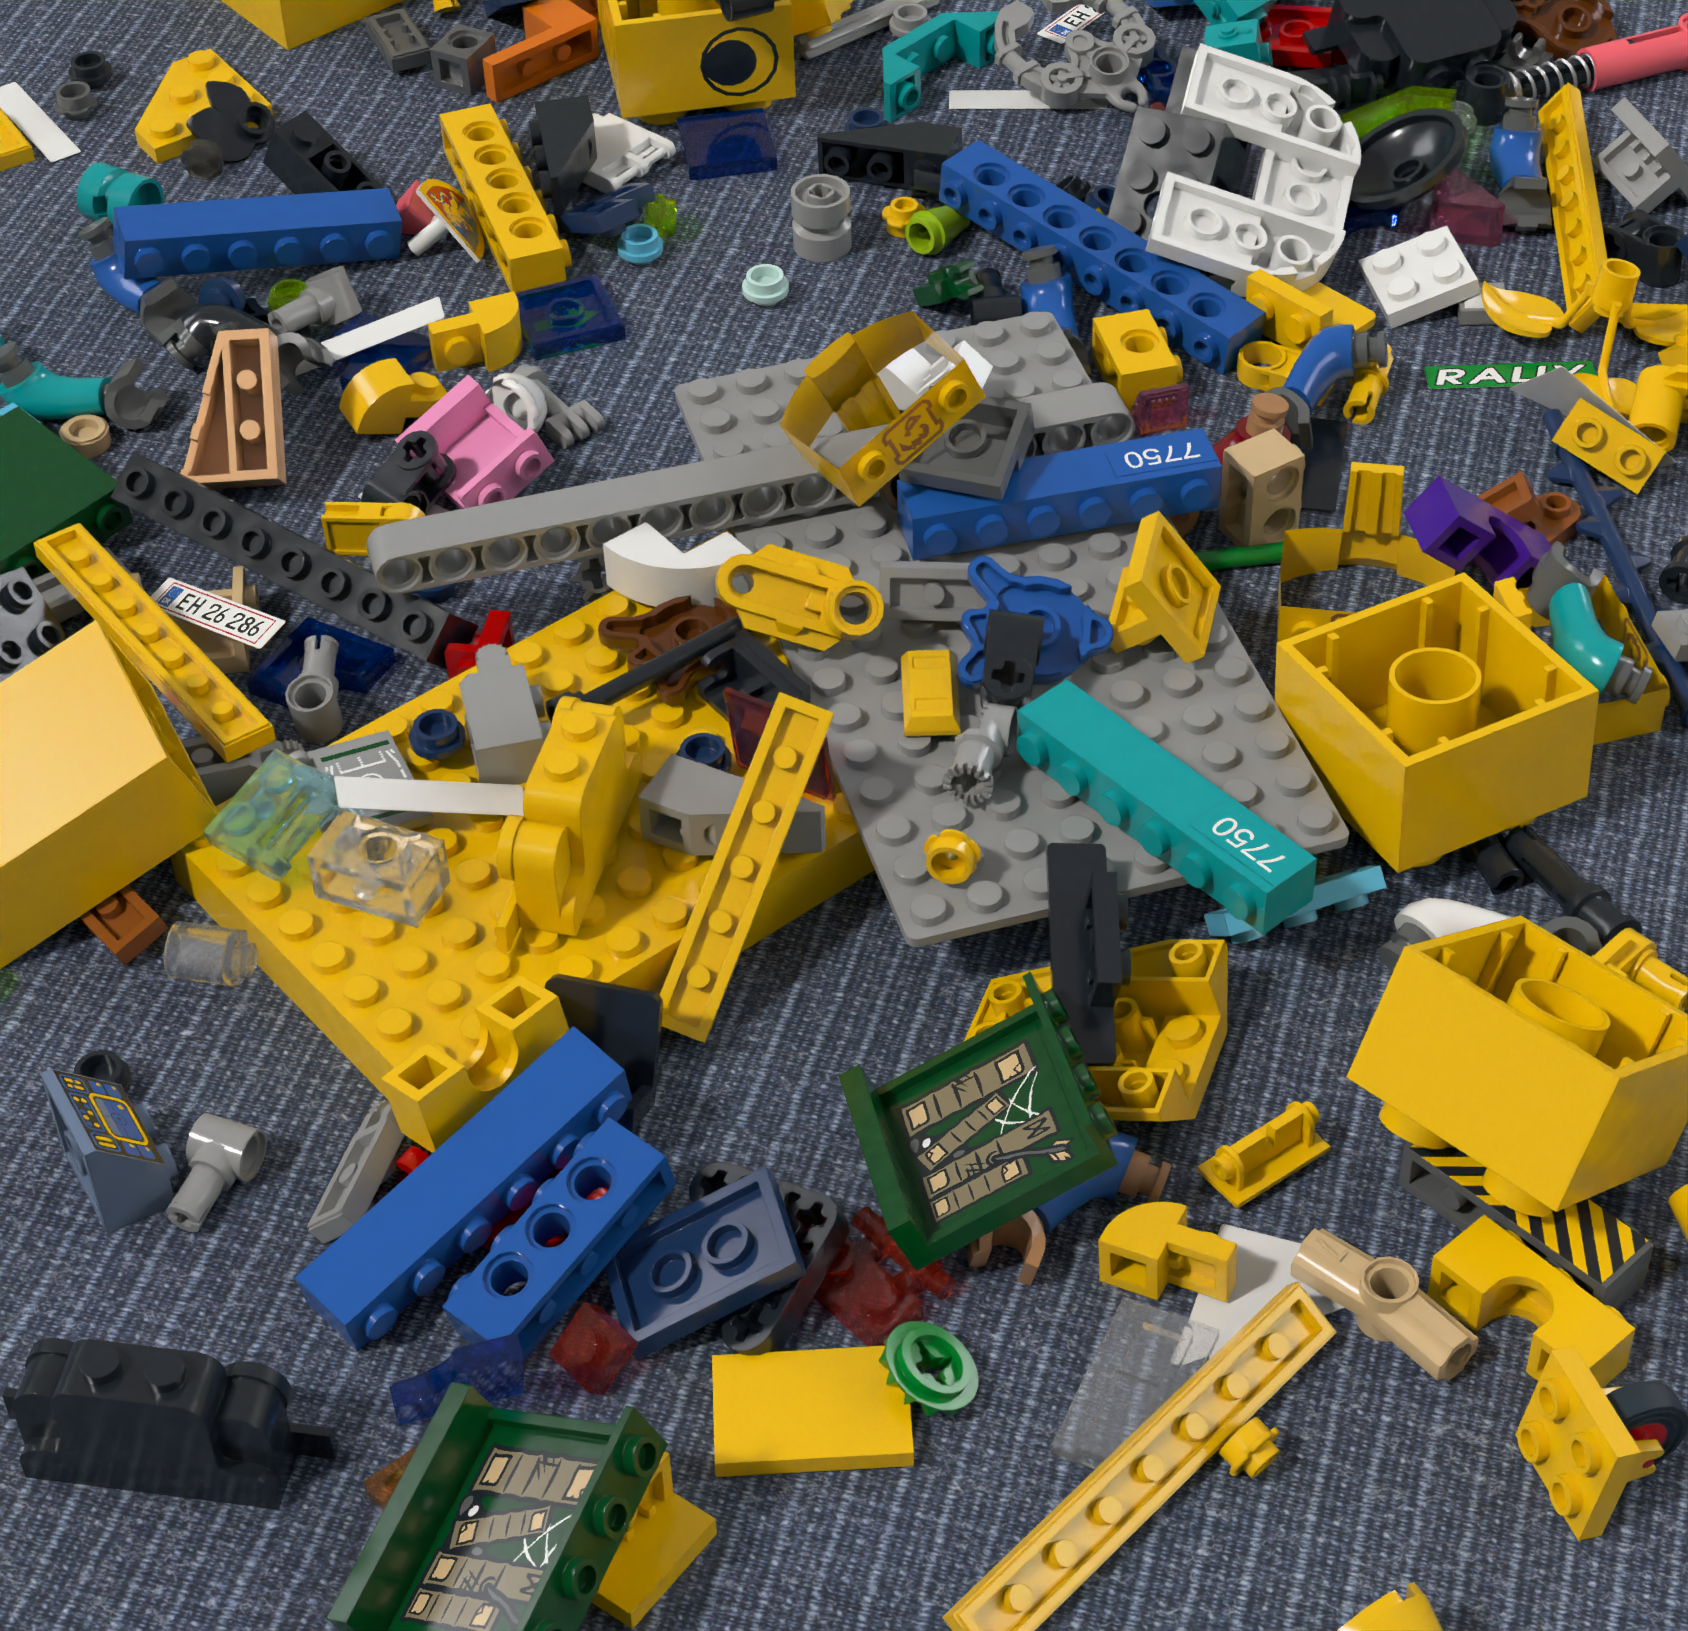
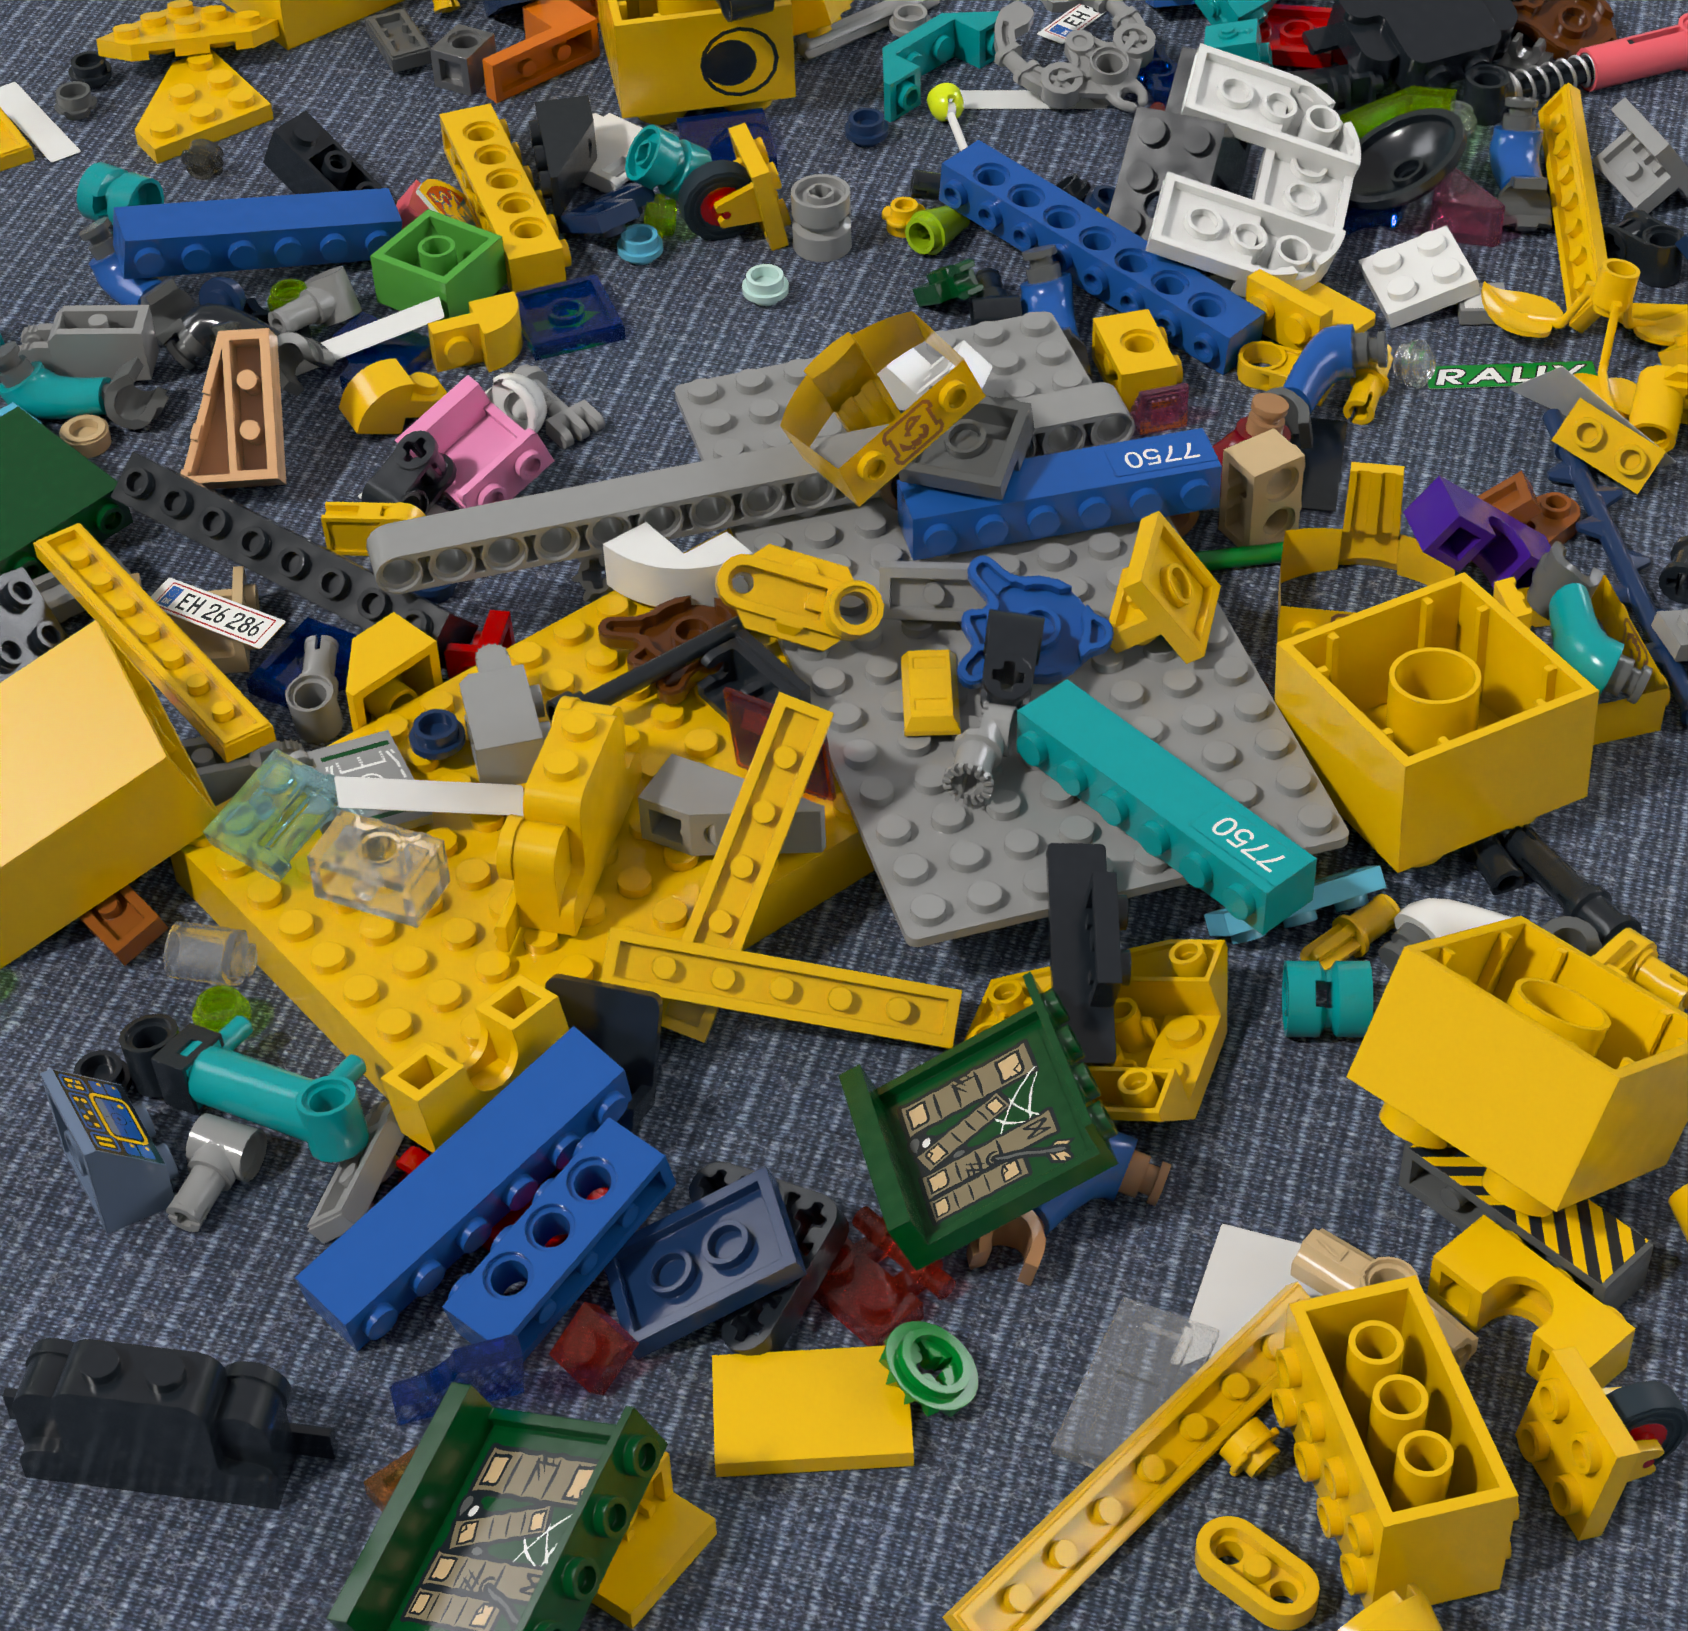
(93, 340): none -> light grey hinge
(187, 32): none -> yellow plate
(202, 1070): none -> teal piece
(219, 1006): none -> clear neon green plate
(226, 121): black plate -> none
(389, 668): none -> yellow slope
(439, 260): none -> bright green slope
(663, 160): none -> teal wheel
(708, 750): dark blue plate -> none
(731, 195): none -> plate
(782, 988): none -> yellow plate
(887, 152): black slope -> none
(948, 111): none -> neon yellow hinge
(951, 856): yellow plate -> none
(1155, 1247): yellow brick -> none
(1260, 1575): none -> yellow plate
(1266, 1155): yellow hinge -> none
(1348, 998): none -> teal wheel
(1353, 933): none -> yellow axle
(1393, 1445): none -> yellow brick
(1414, 363): none -> clear plate

